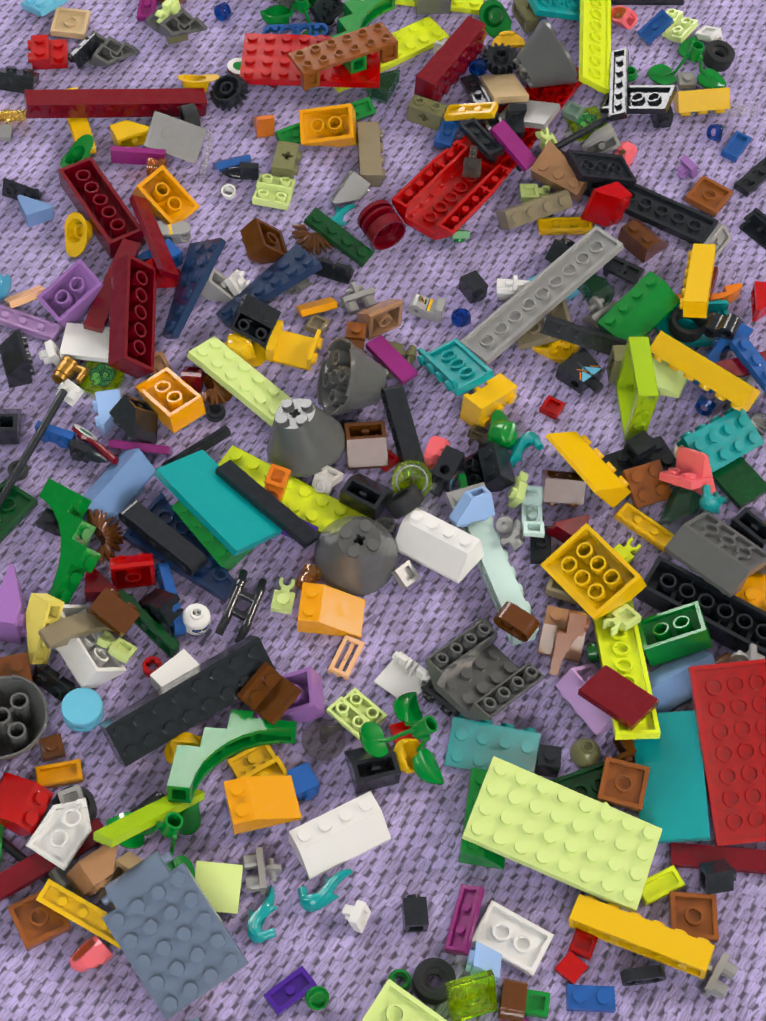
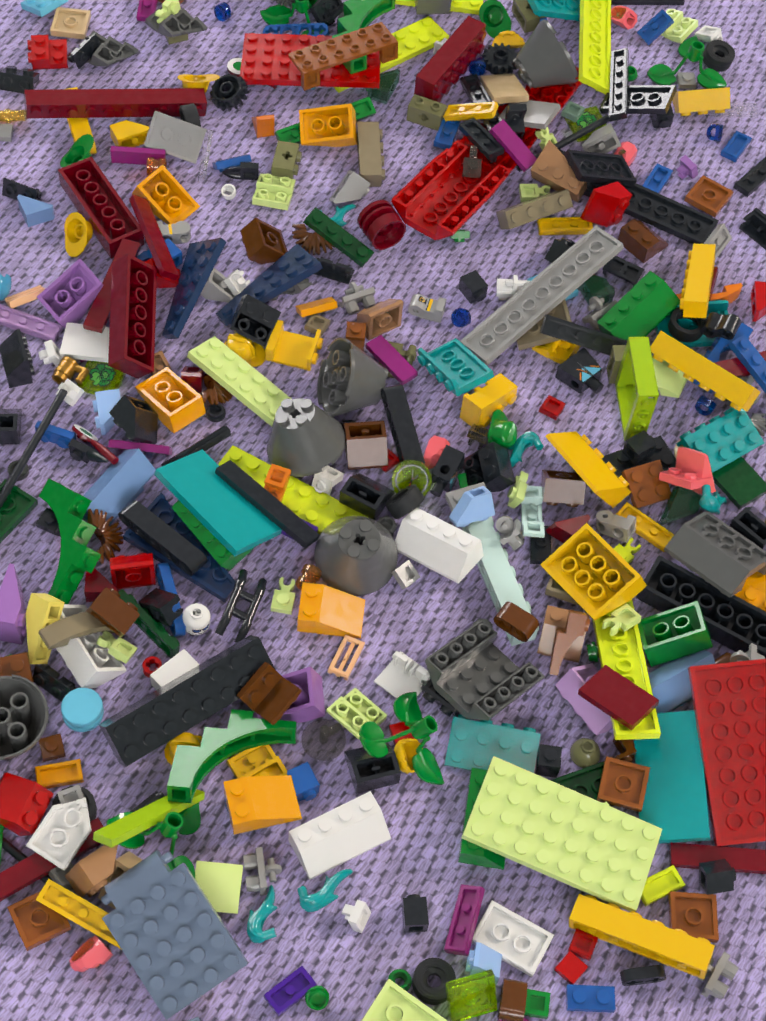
(615, 525): none -> light grey leg
(658, 178): none -> blue plate

